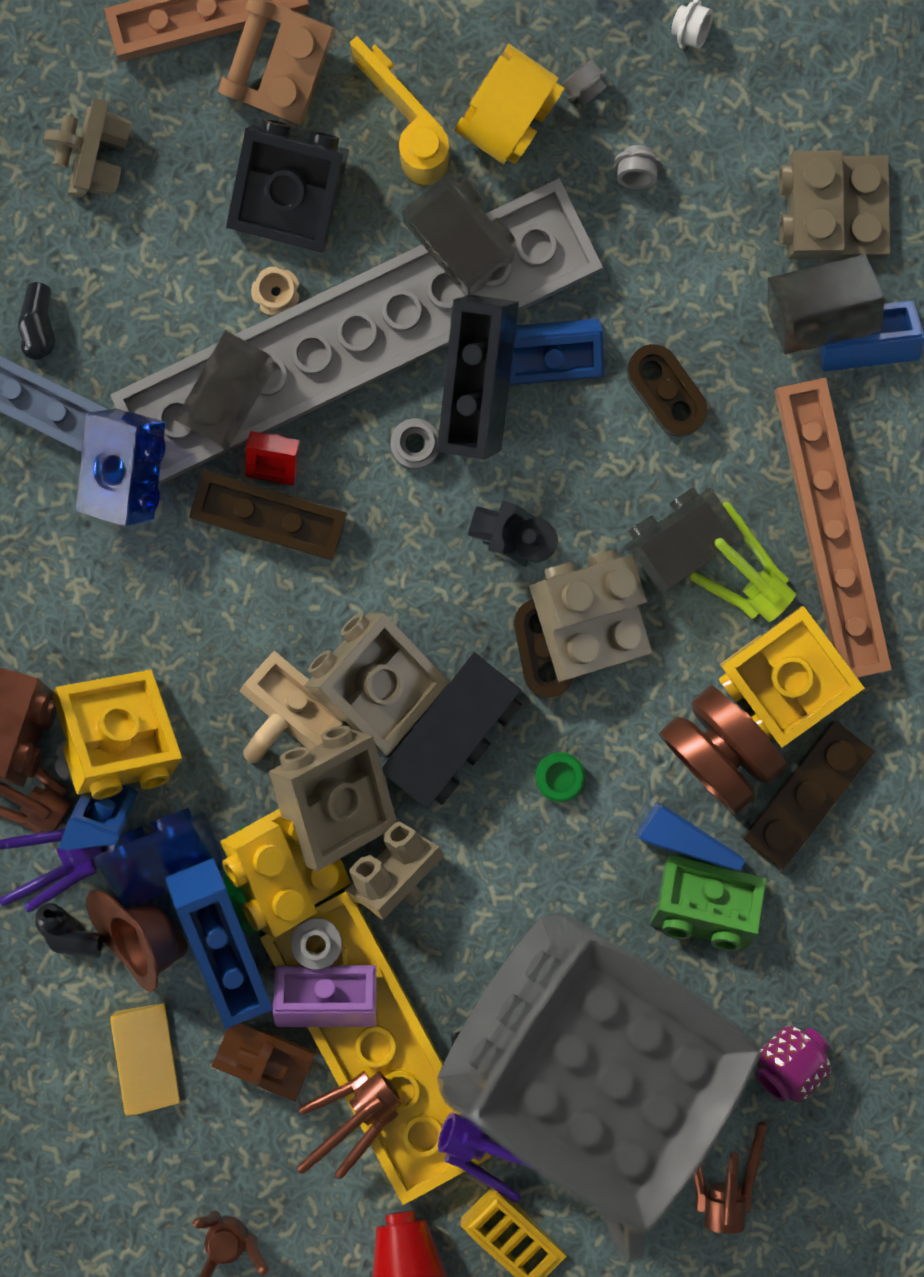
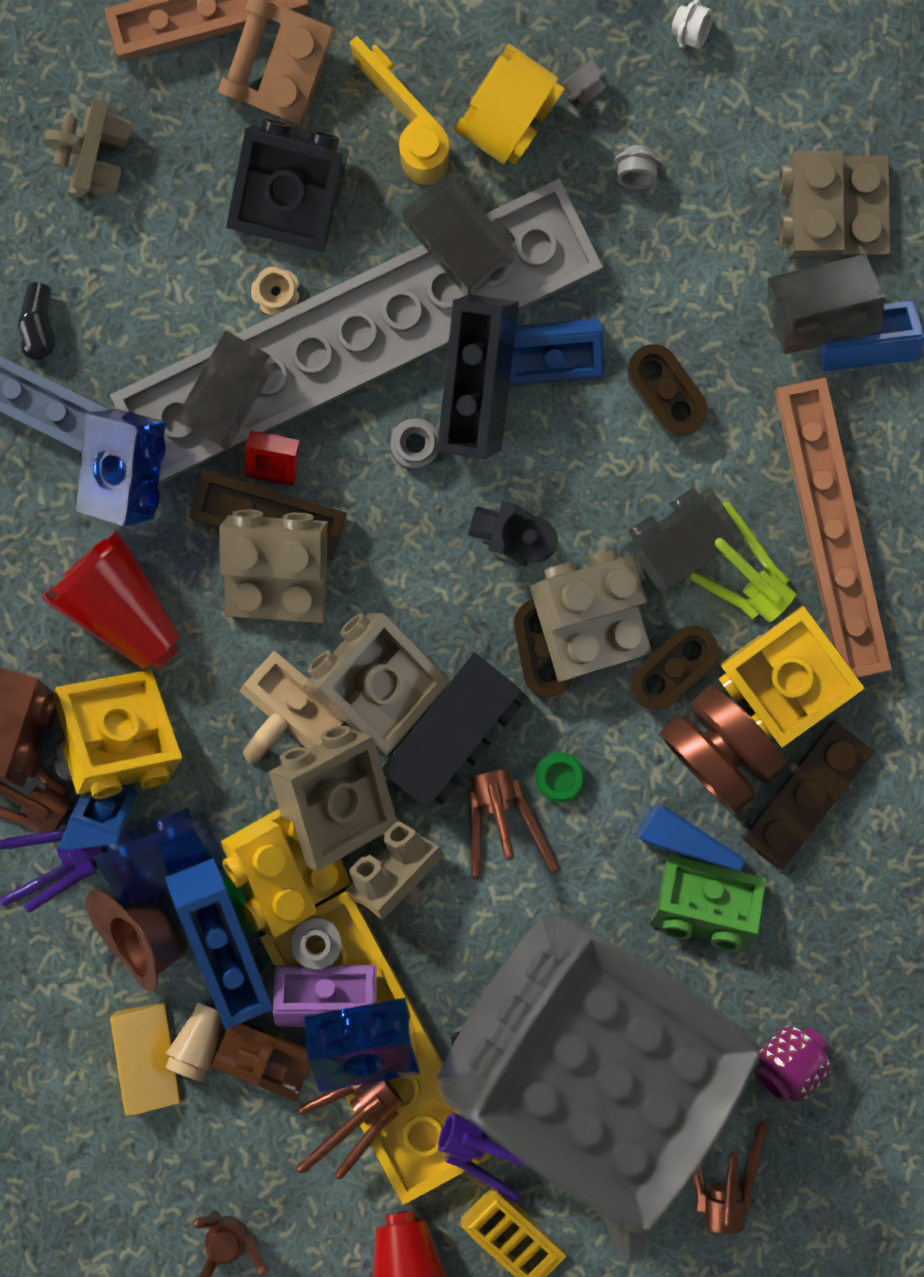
(64, 936): black arm -> none
(116, 604): none -> red cone
(196, 1044): none -> tan cone
(274, 566): none -> dark tan plate
(361, 1045): none -> clear blue brick
(495, 793): none -> copper plant
(674, 668): none -> dark brown plate

